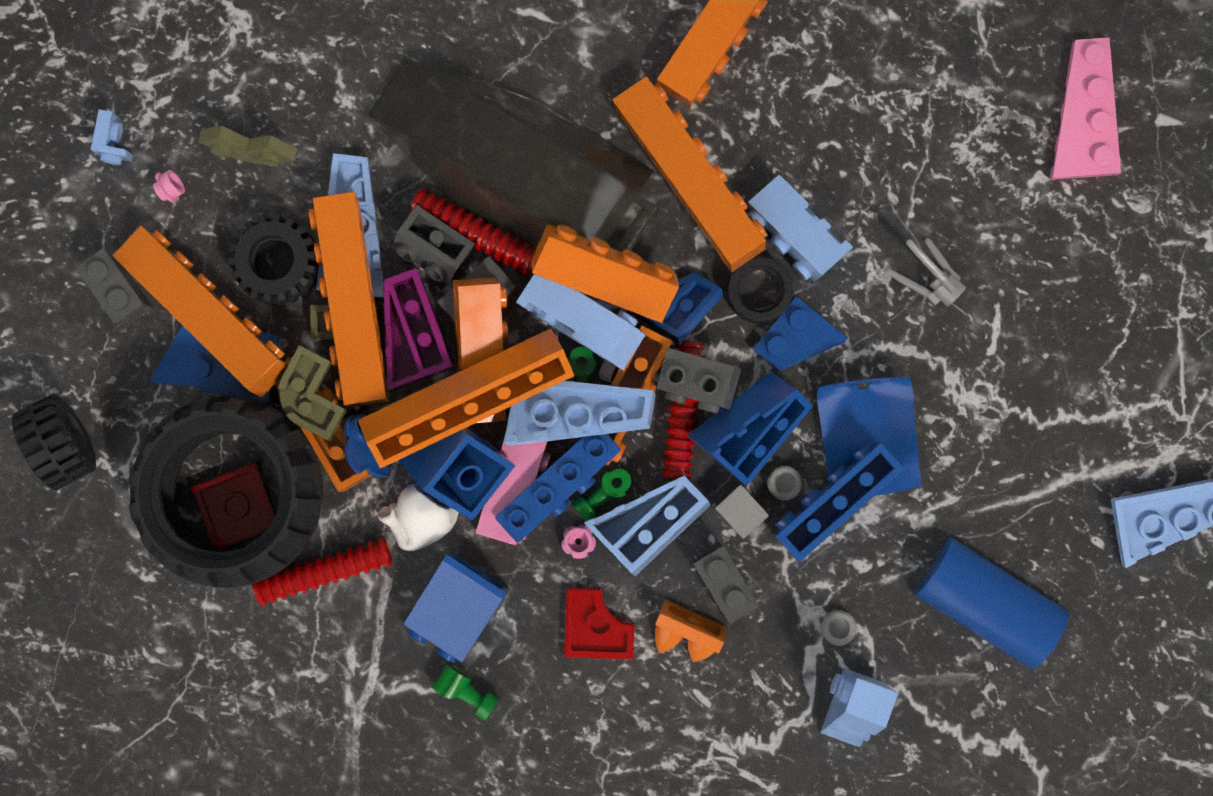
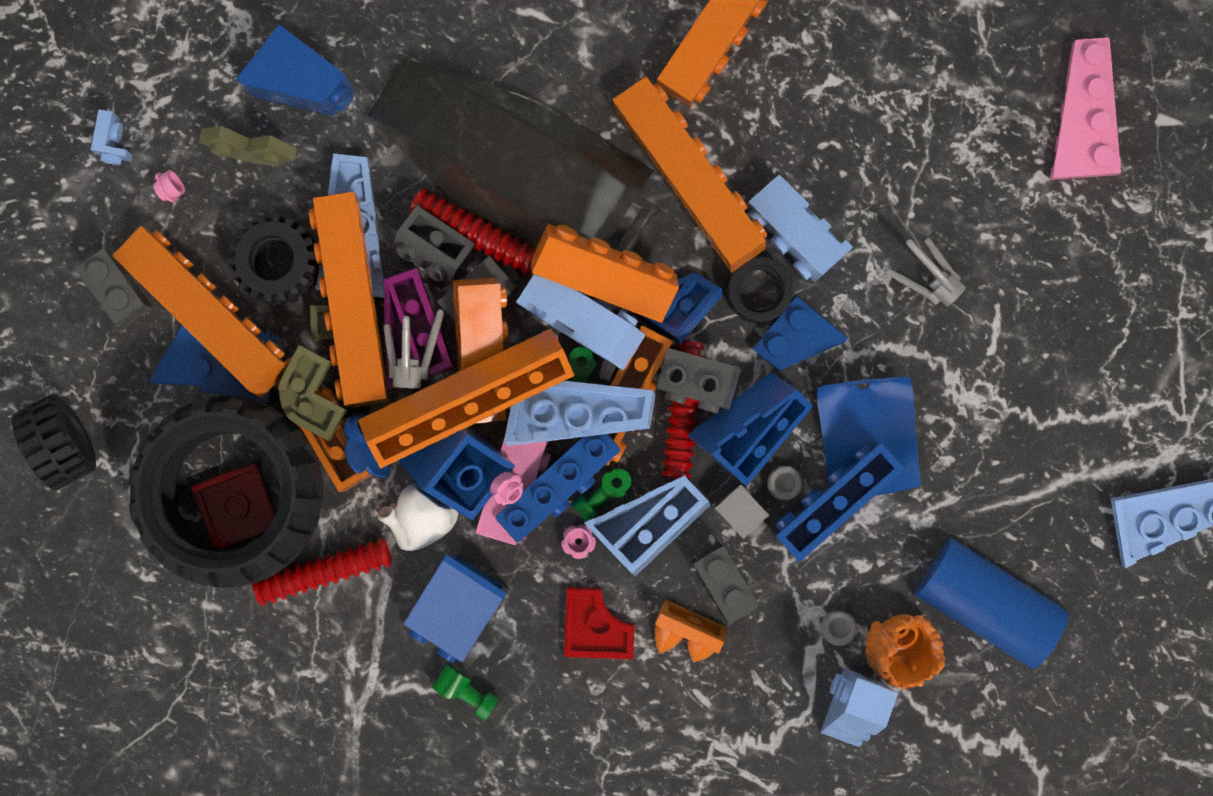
(295, 76): none -> blue slope
(406, 370): none -> light grey plant
(507, 488): none -> bright pink plate
(905, 650): none -> orange hair

